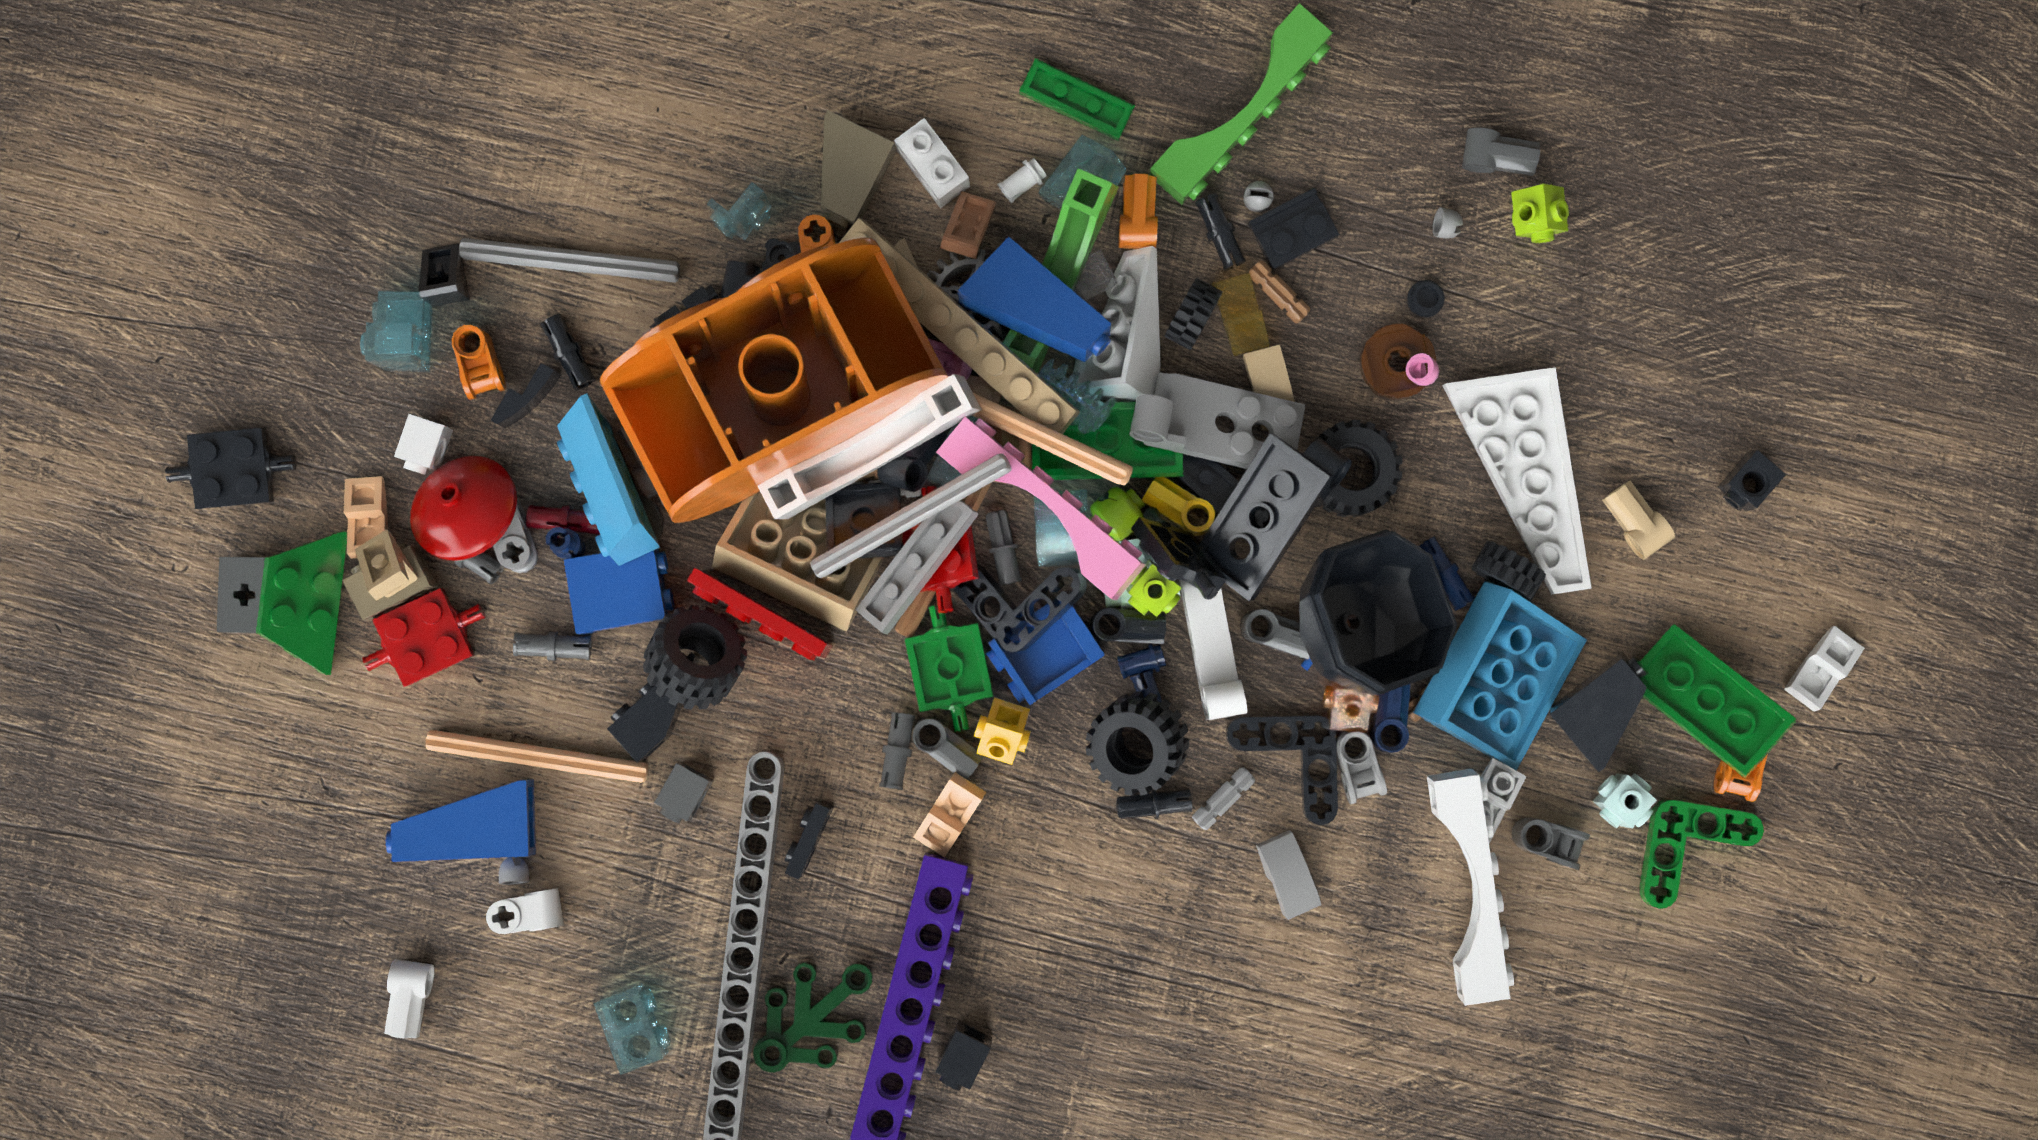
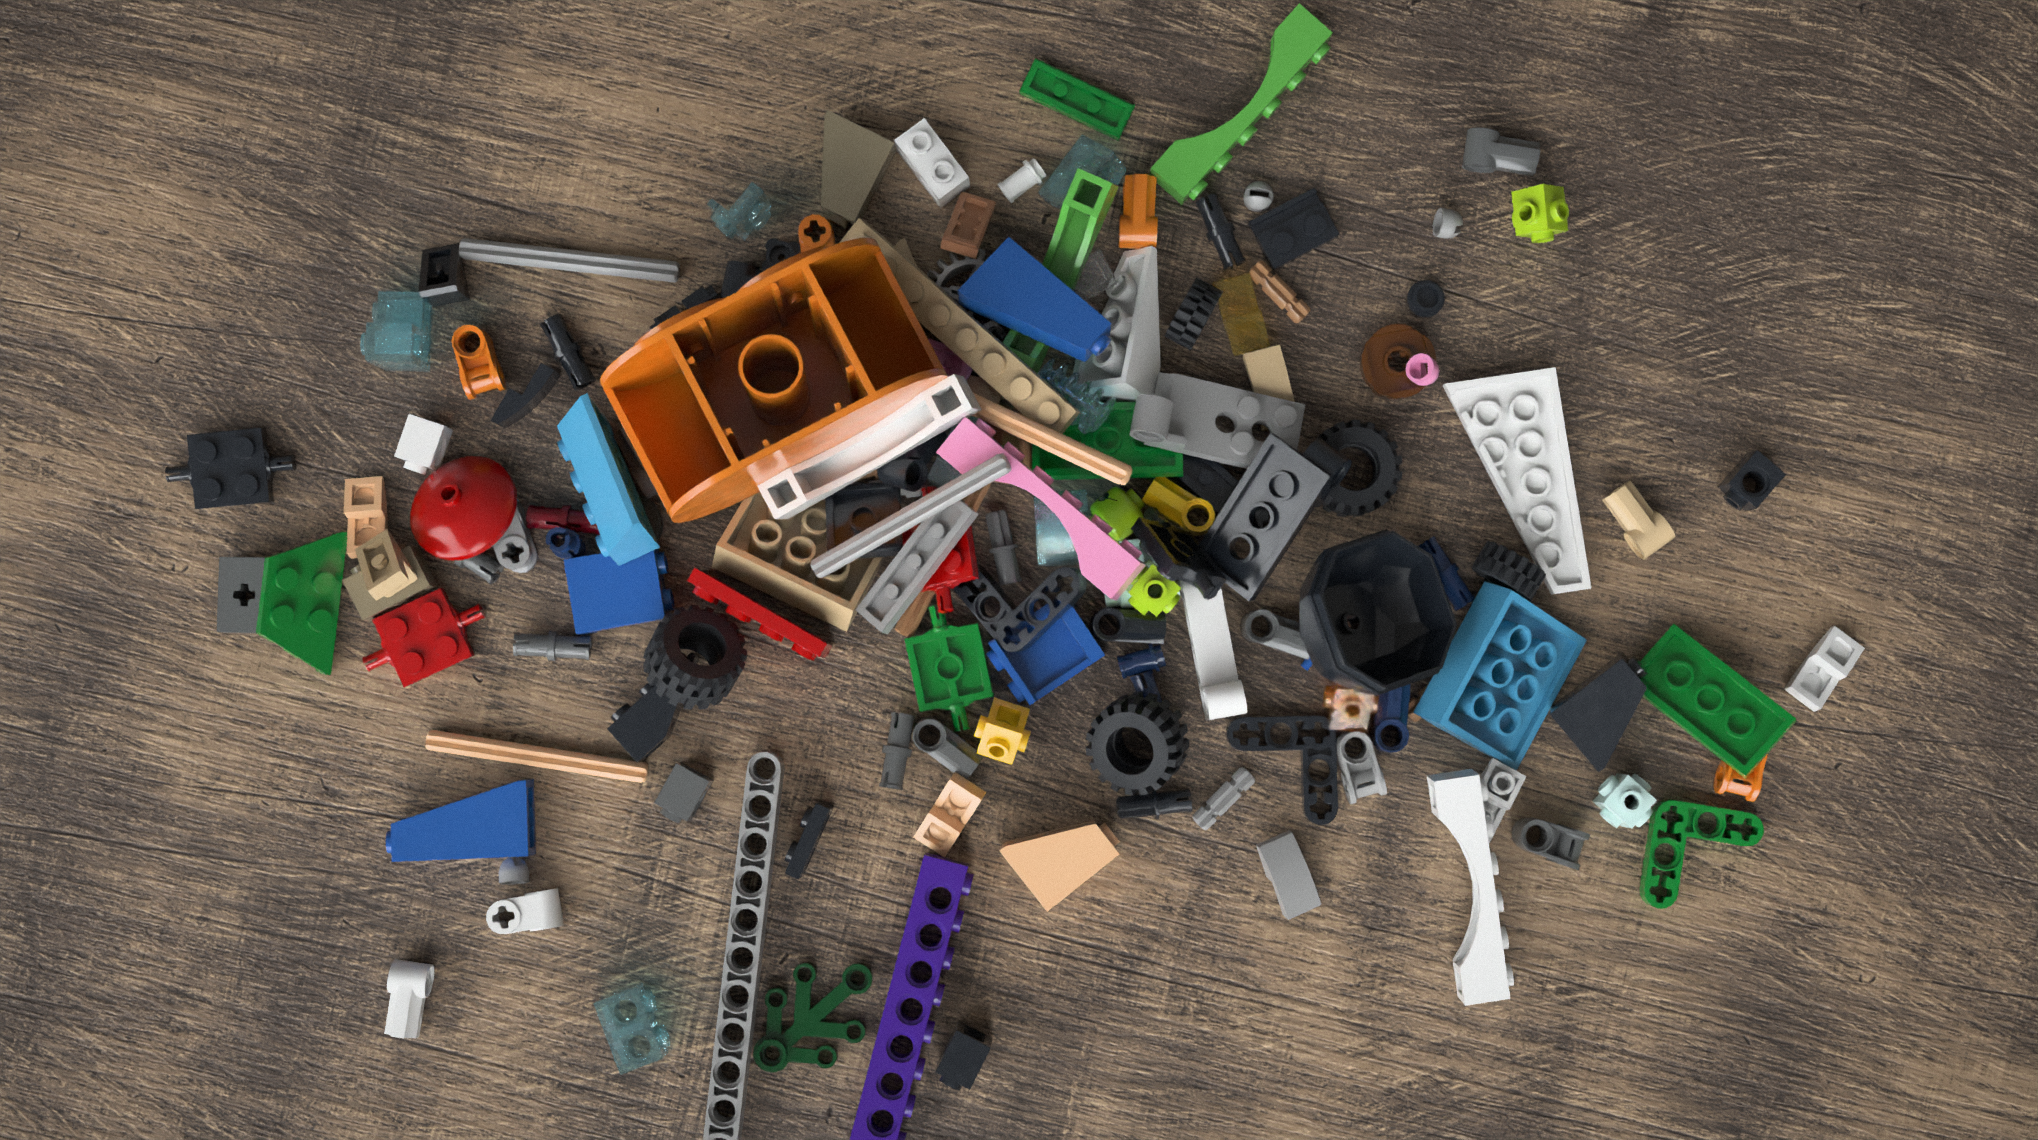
(1060, 859): none -> light nougat slope

